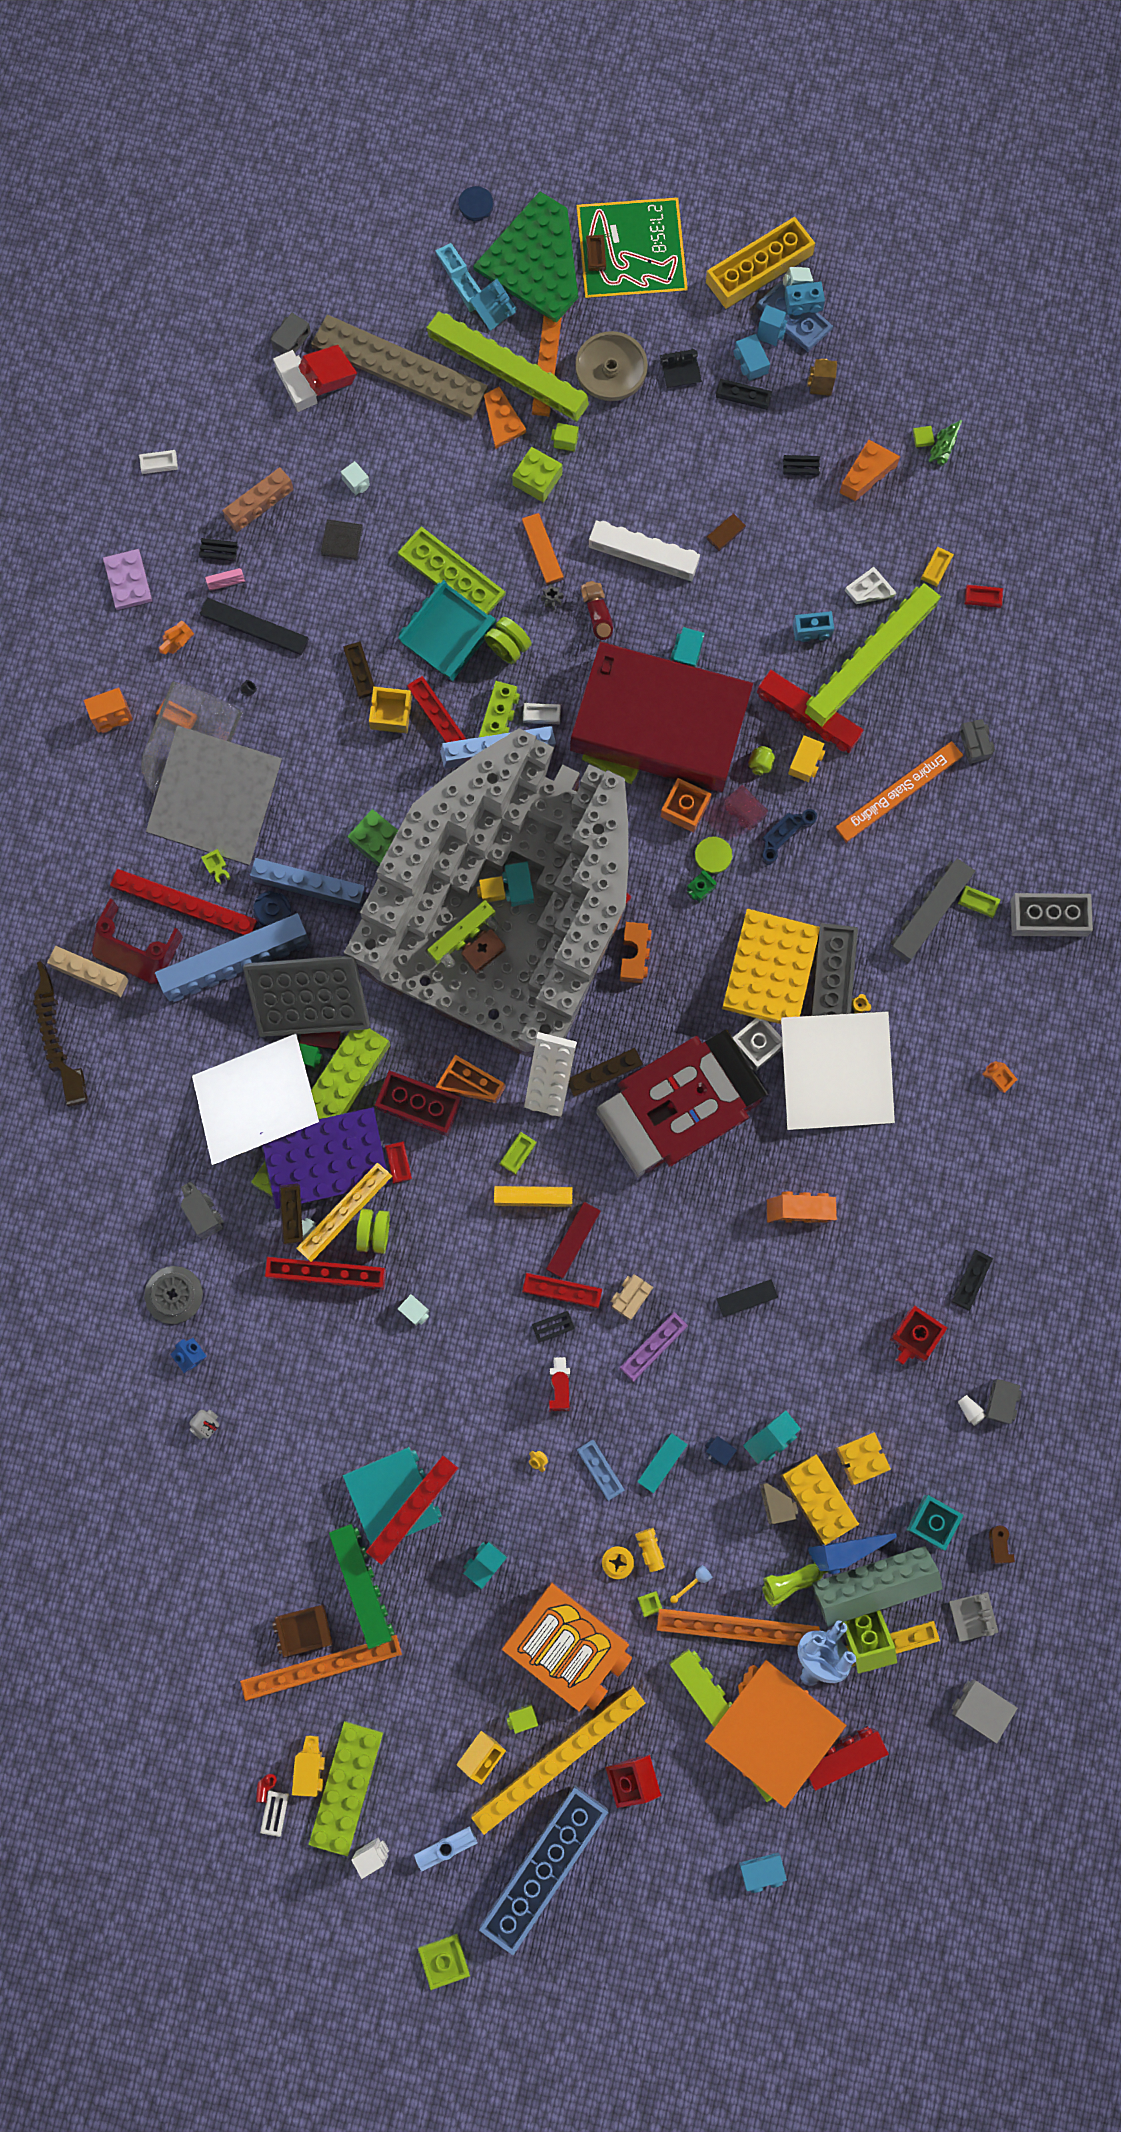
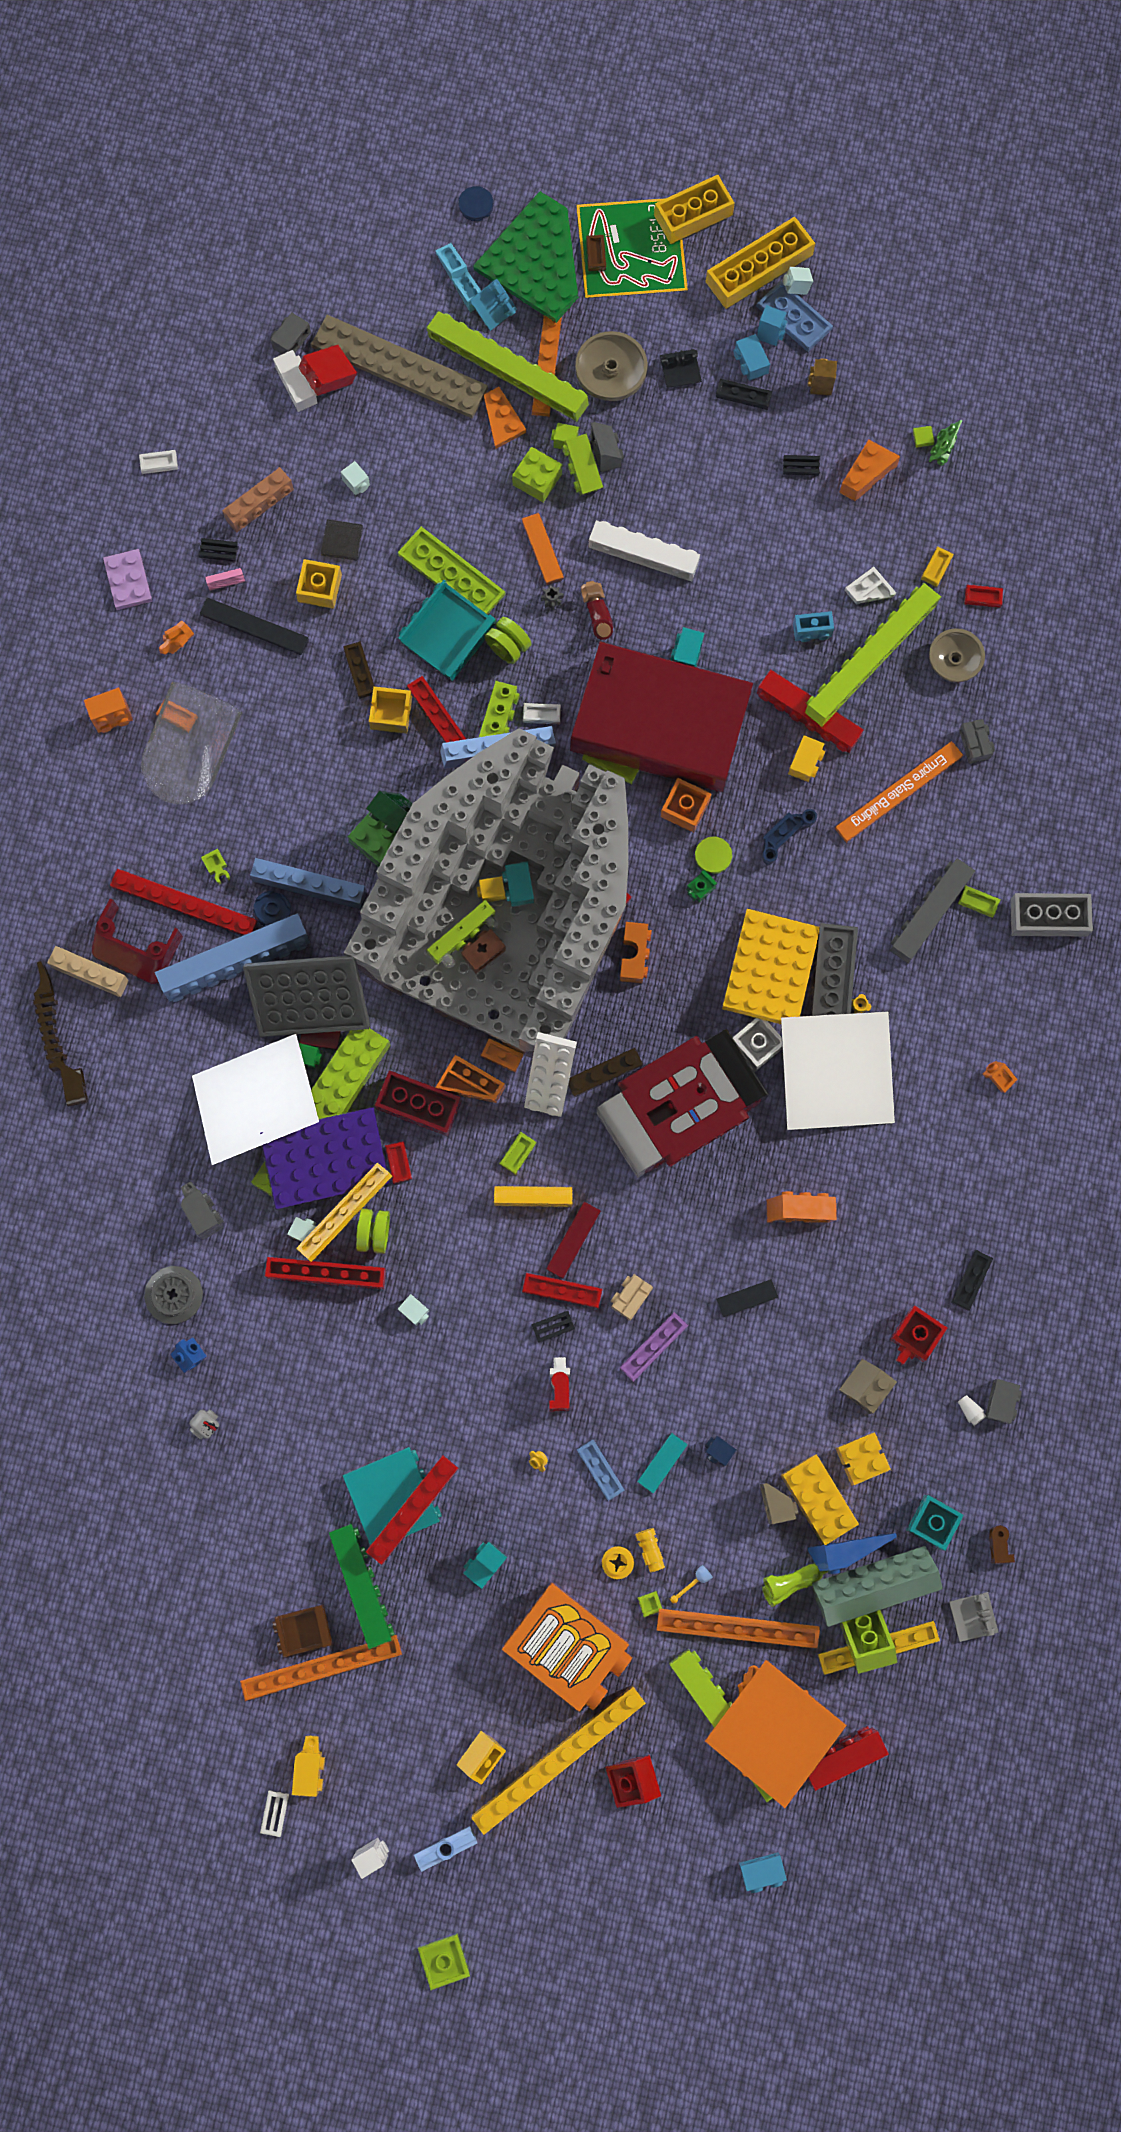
(213, 794): flat silver sticker -> none
(248, 688): black hinge -> none
(264, 1786): red arm -> none
(291, 1213): dark brown plate -> none
(318, 583): none -> yellow brick
(346, 1788): lime plate -> none
(390, 809): none -> dark green brick
(502, 1055): none -> orange plate
(522, 1719): lime brick -> none
(543, 1870): medium blue brick -> none
(582, 464): none -> lime brick
(605, 447): none -> dark grey slope
(694, 209): none -> yellow brick
(726, 532): reddish brown tile -> none
(745, 808): clear pink brick -> none
(761, 760): lime head -> none
(772, 1438): teal brick -> none
(804, 298): dark azure brick -> none
(825, 1656): light blue piece -> none
(867, 1386): none -> dark tan slope
(961, 646): none -> dark tan dish
(983, 1710): light grey brick -> none

